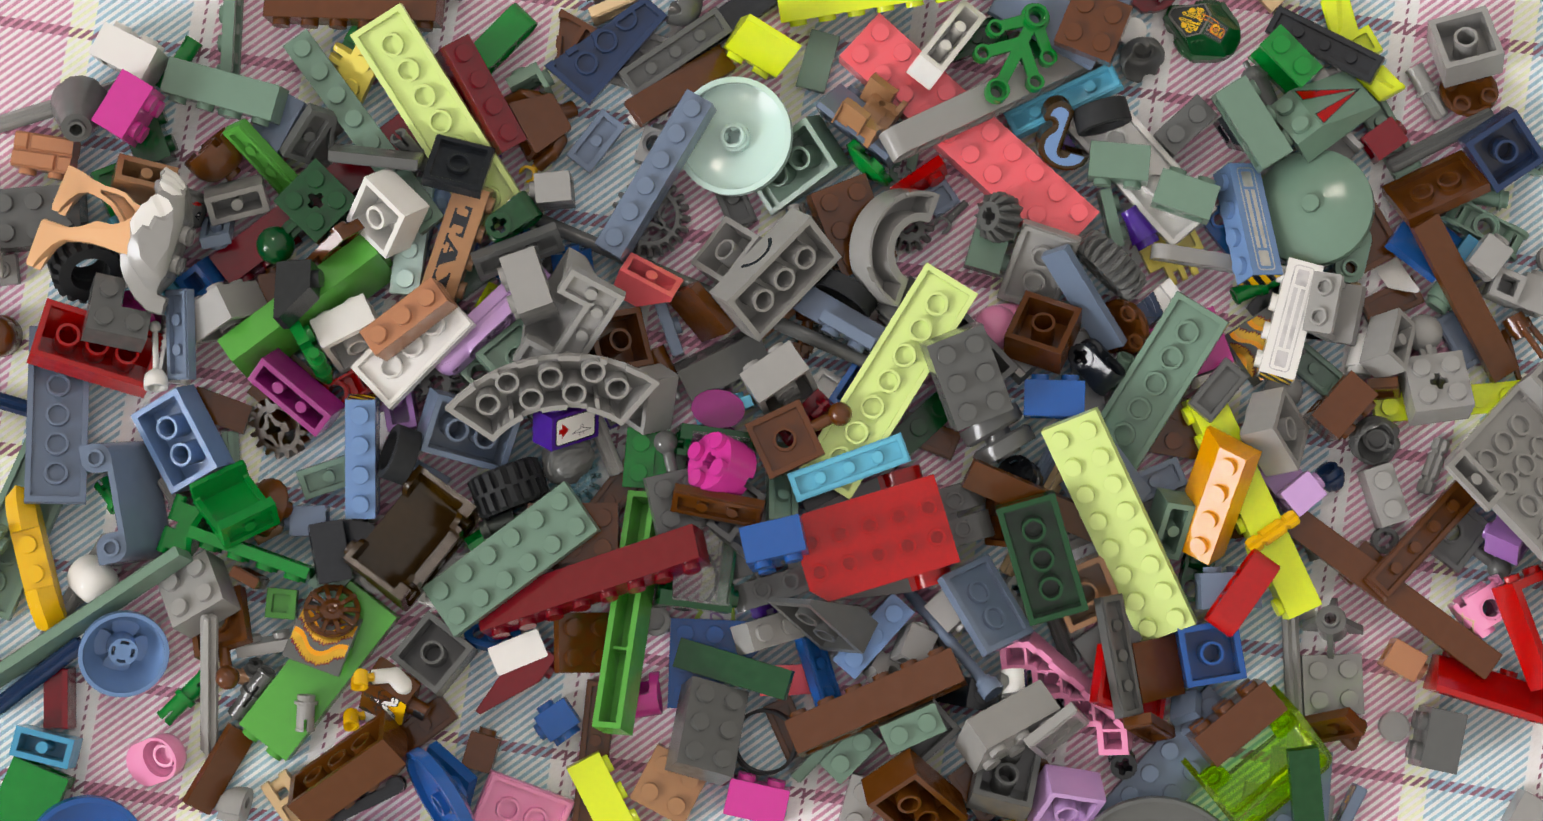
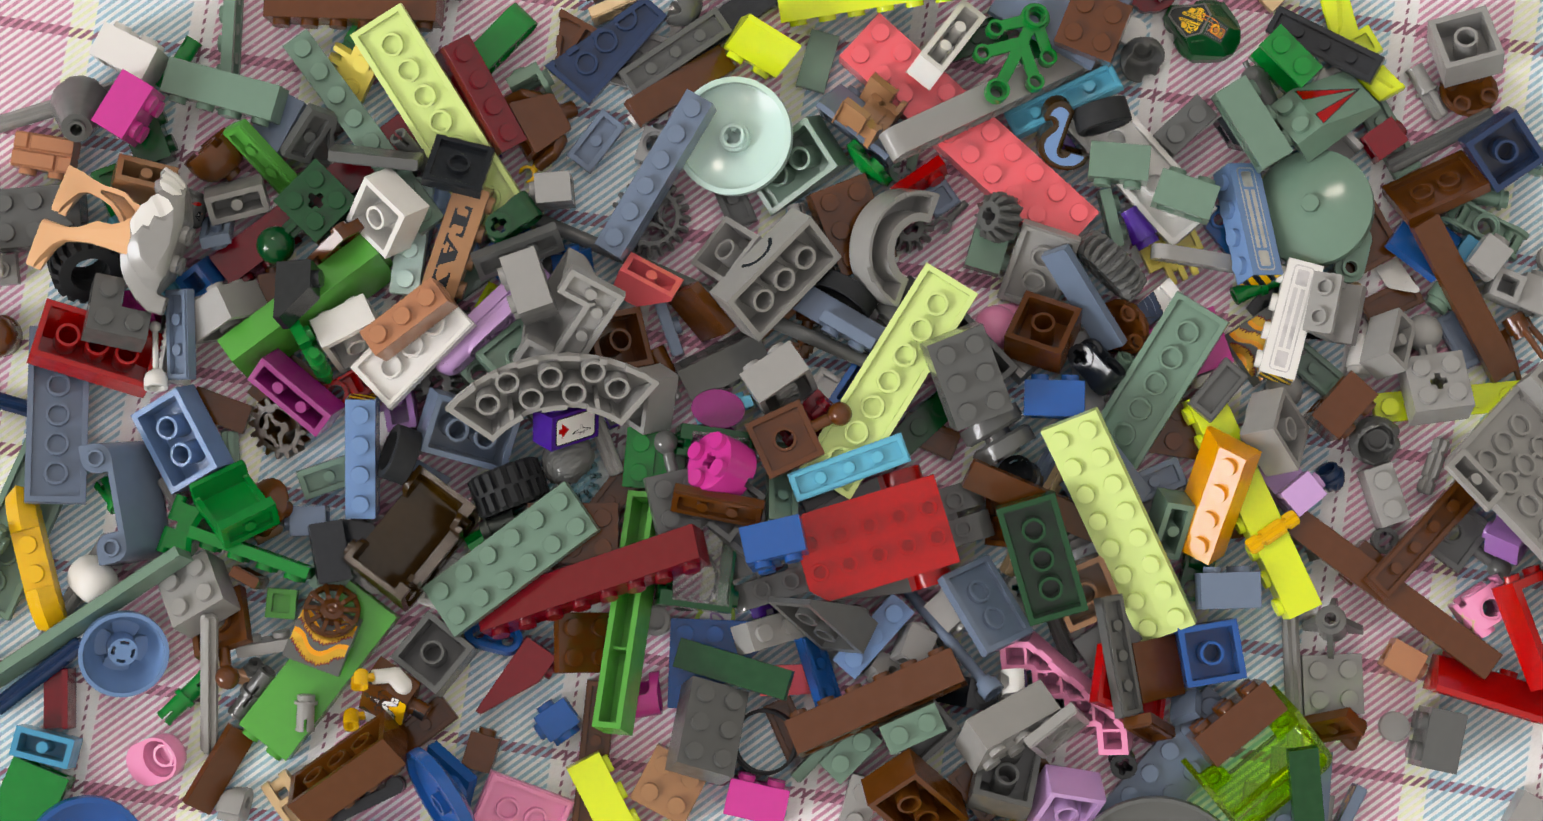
(517, 652): white sticker -> none
(1242, 592): red beam -> none
(1386, 387): reddish brown tile -> none

